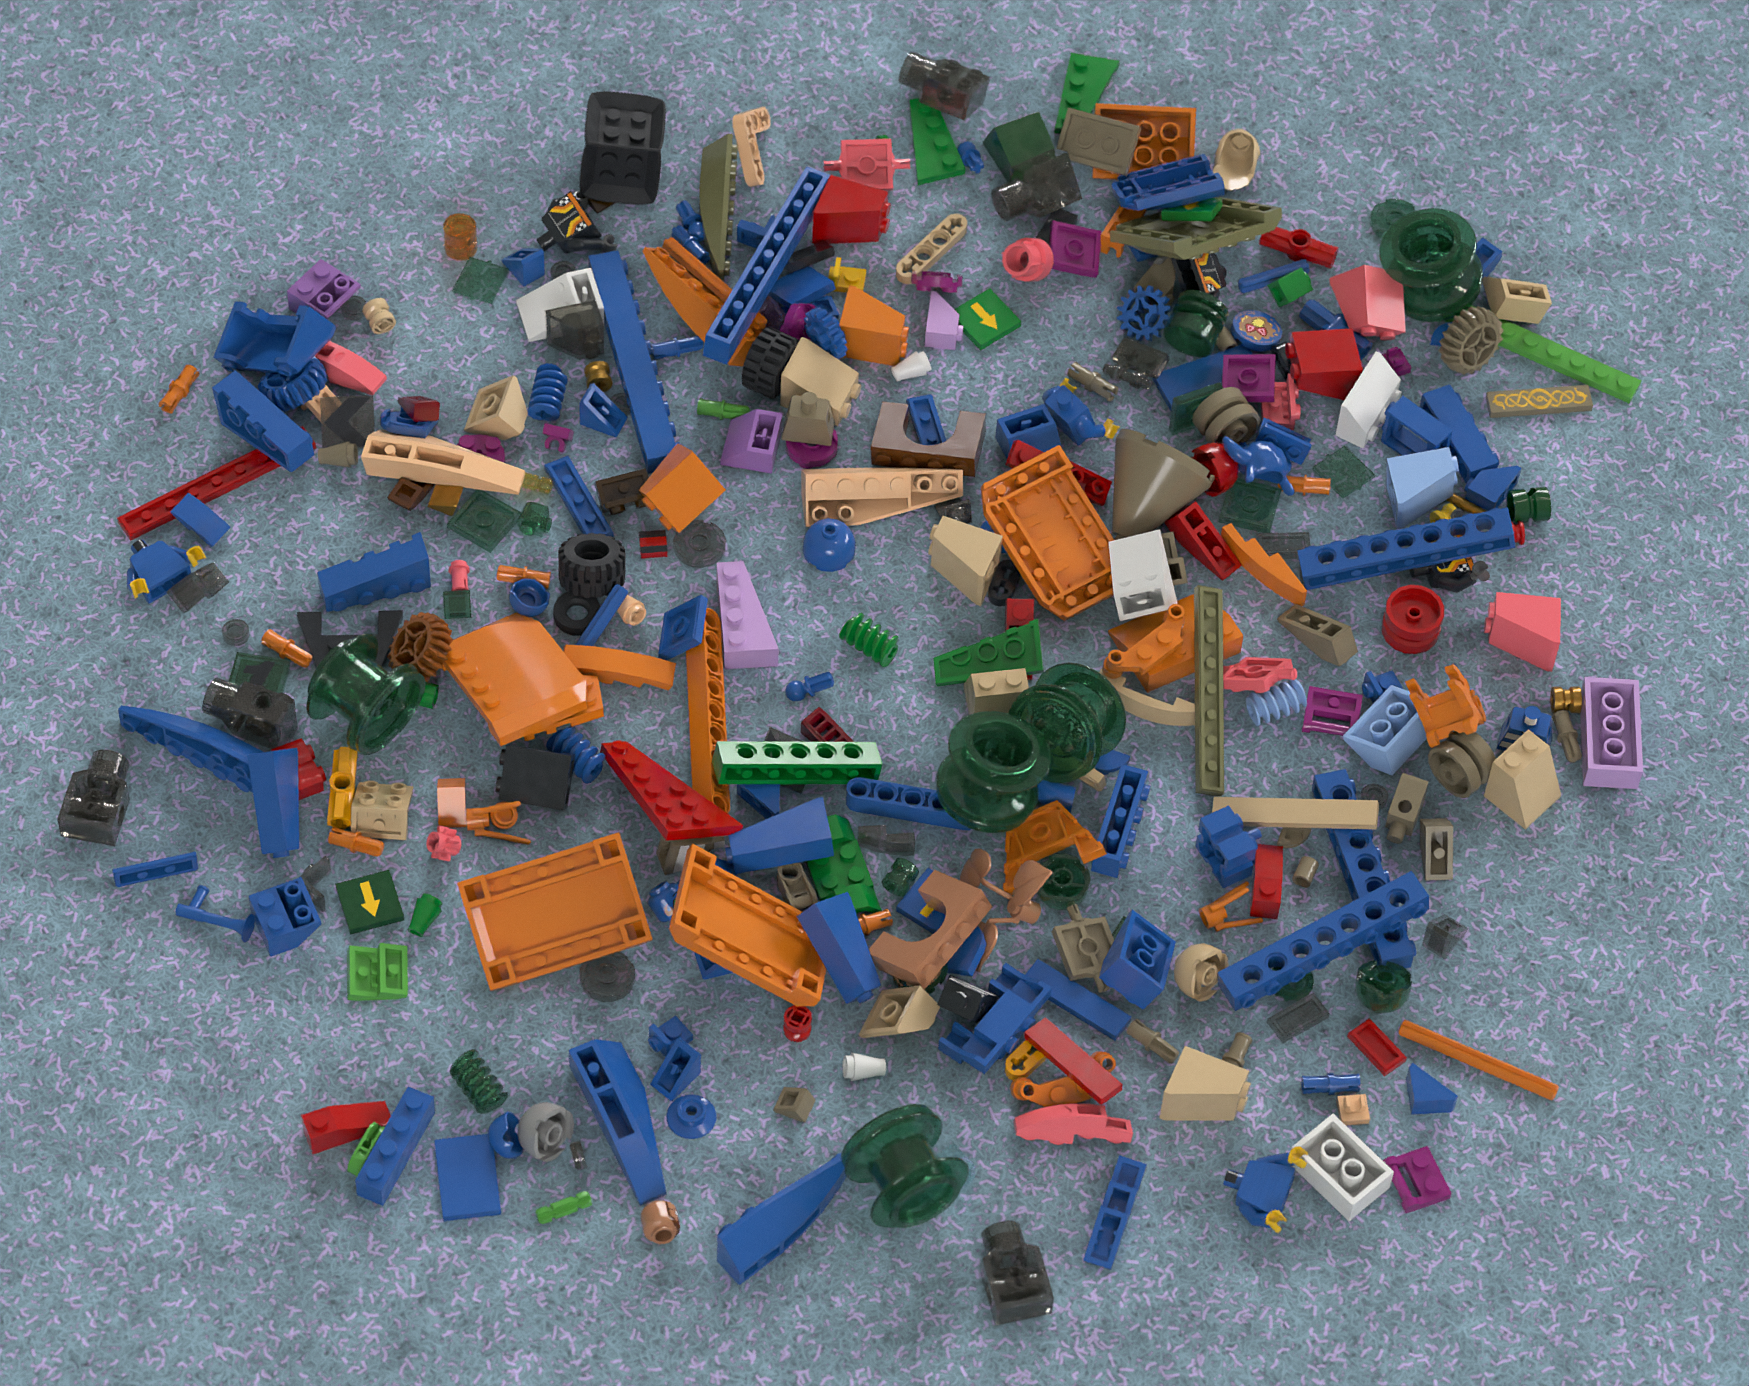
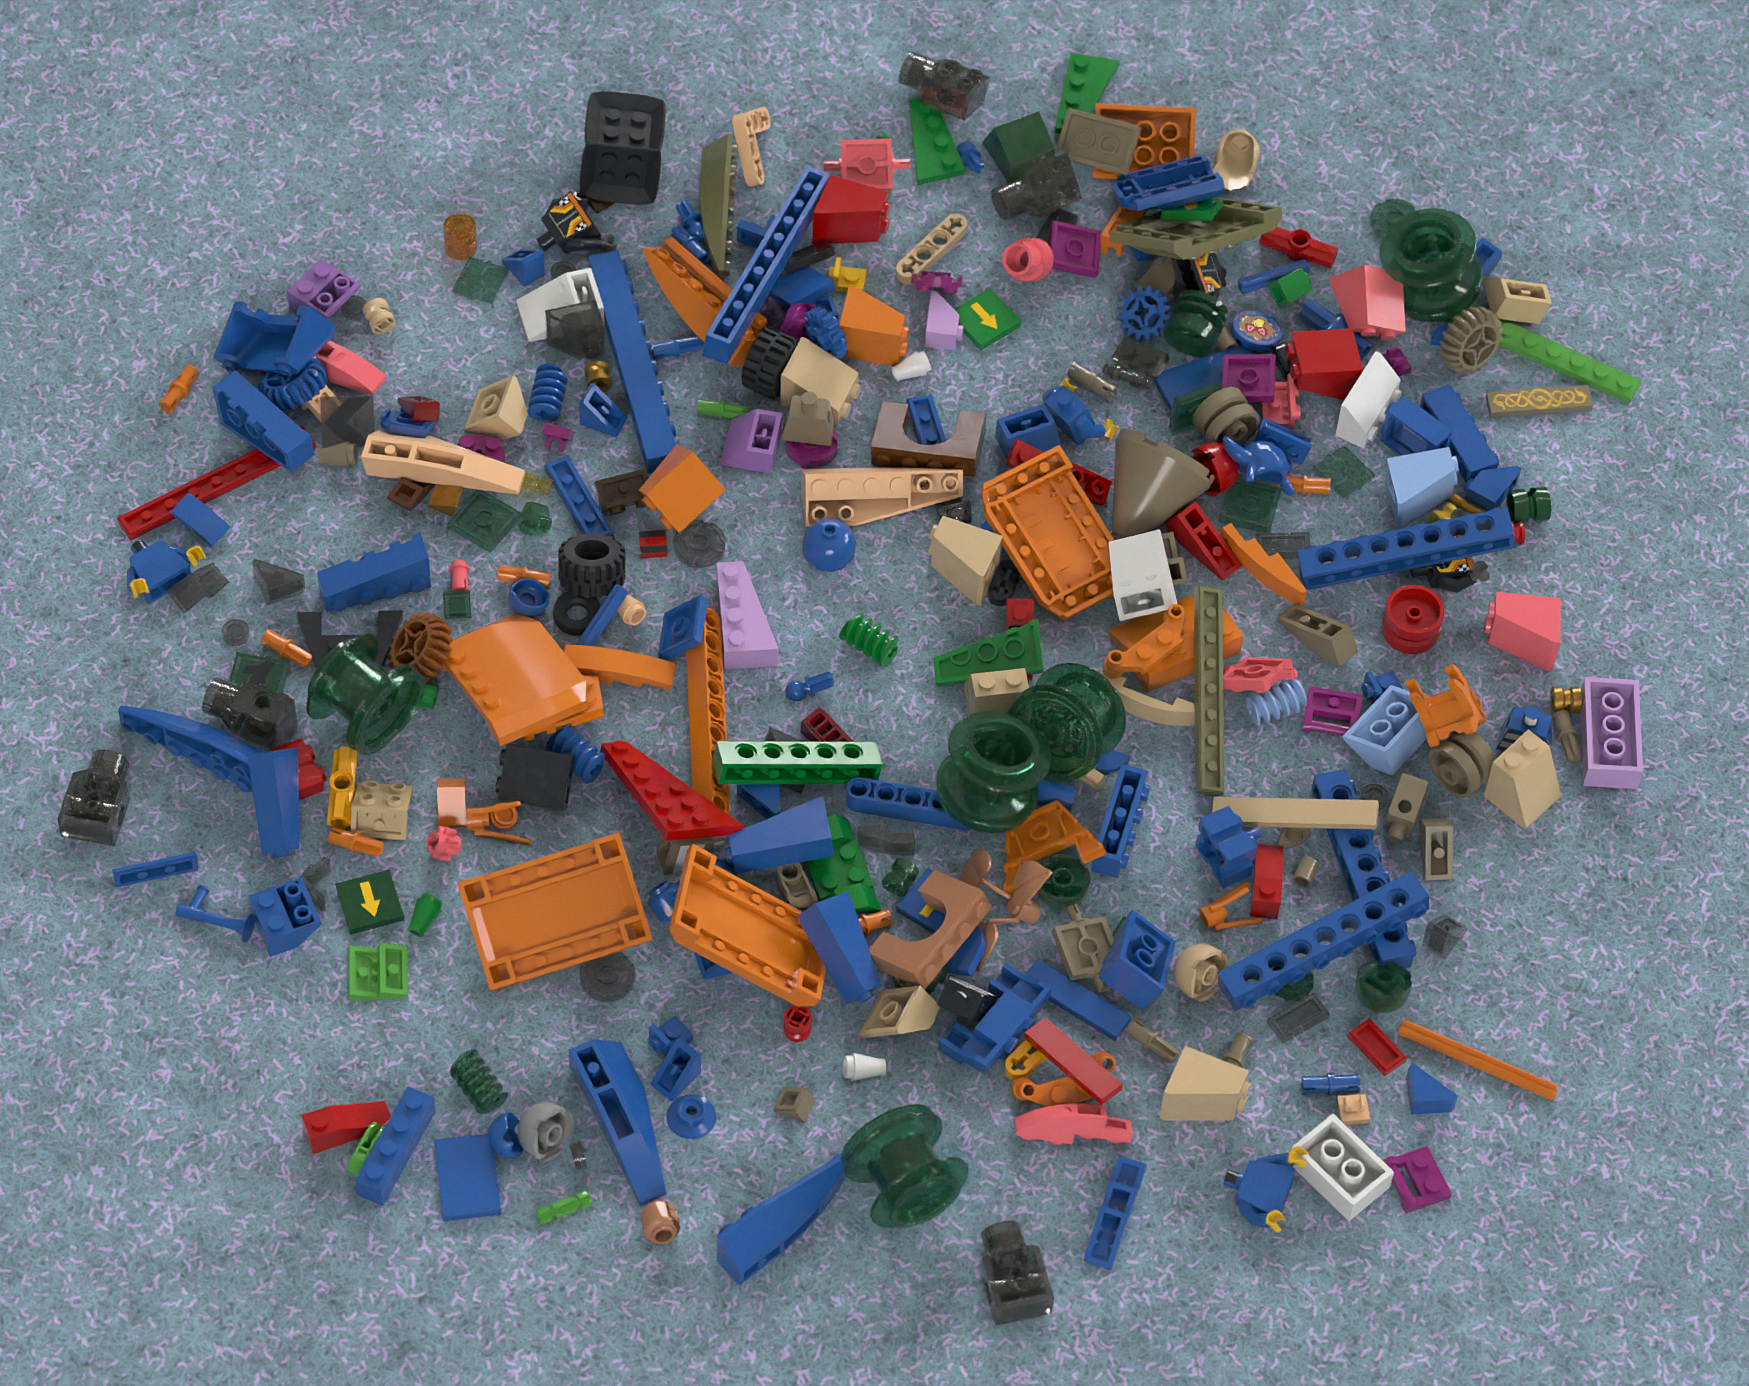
(277, 582): none -> clear smoke slope

